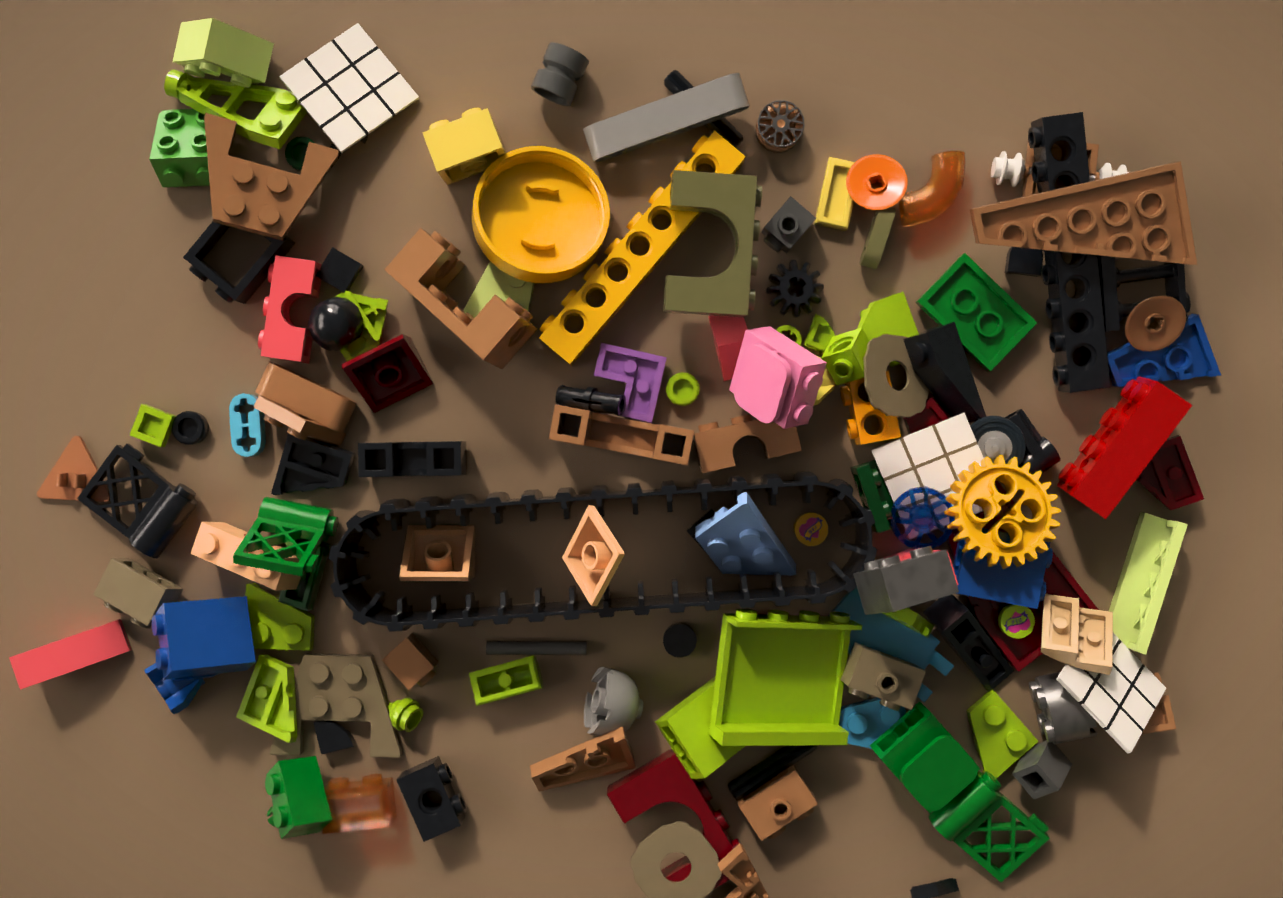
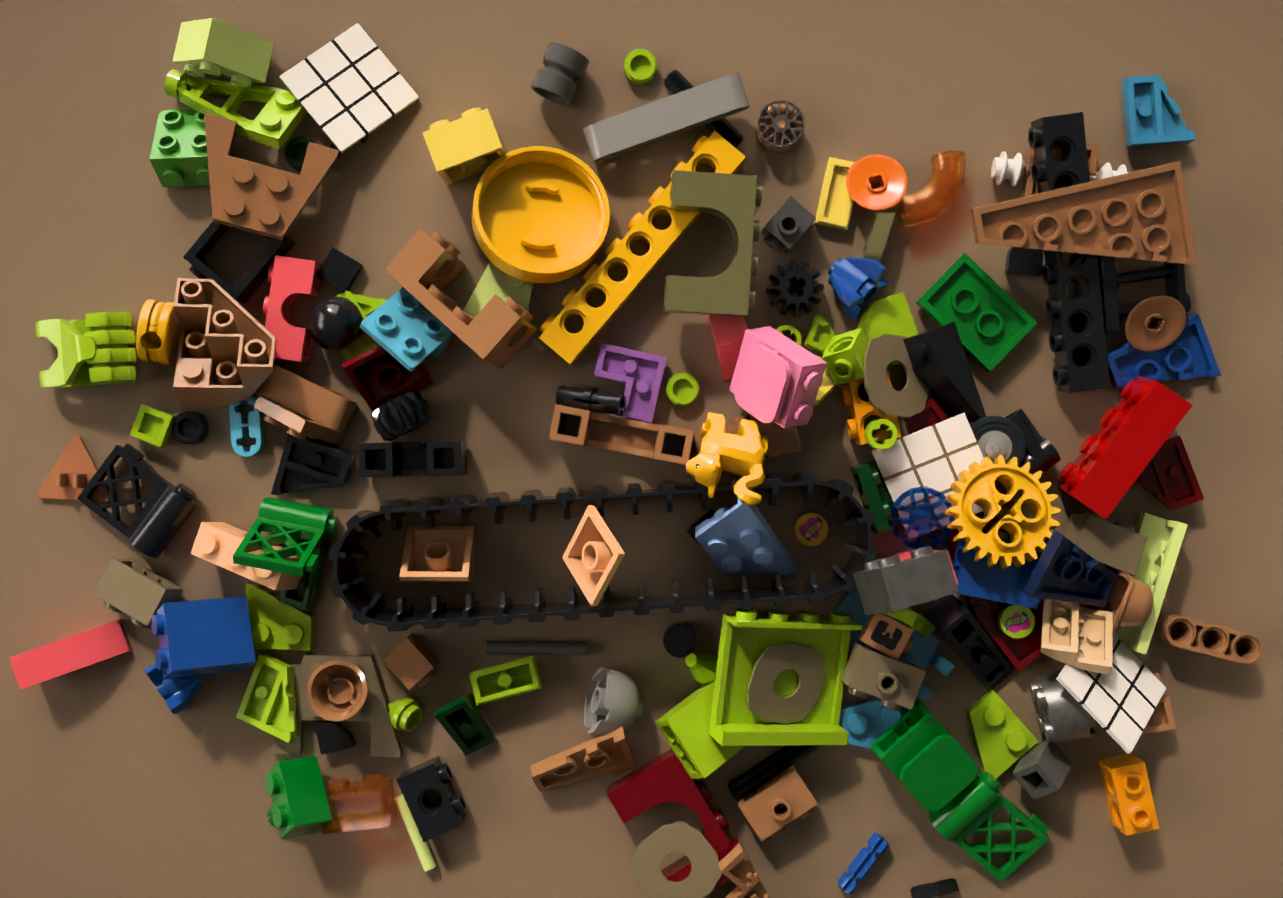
(90, 350): none -> lime piece
(157, 332): none -> yellow head
(221, 347): none -> medium nougat brick
(337, 690): none -> medium nougat helmet
(401, 416): none -> black gear
(407, 329): none -> medium azure bracket
(422, 848): none -> yellowish green piece
(465, 724): none -> dark green slope
(640, 66): none -> lime tile
(702, 666): none -> lime rock
(730, 453): none -> yellow animal
(773, 661): none -> dark tan piece
(856, 283): none -> blue brick
(863, 863): none -> blue axle
(886, 443): none -> lime bush
(887, 635): none -> medium nougat brick
(1070, 575): none -> dark blue wing
(1109, 543): none -> dark tan brick
(1128, 794): none -> light orange brick
(1130, 602): none -> medium nougat helmet
(1151, 113): none -> dark azure wing
(1222, 642): none -> medium nougat beam

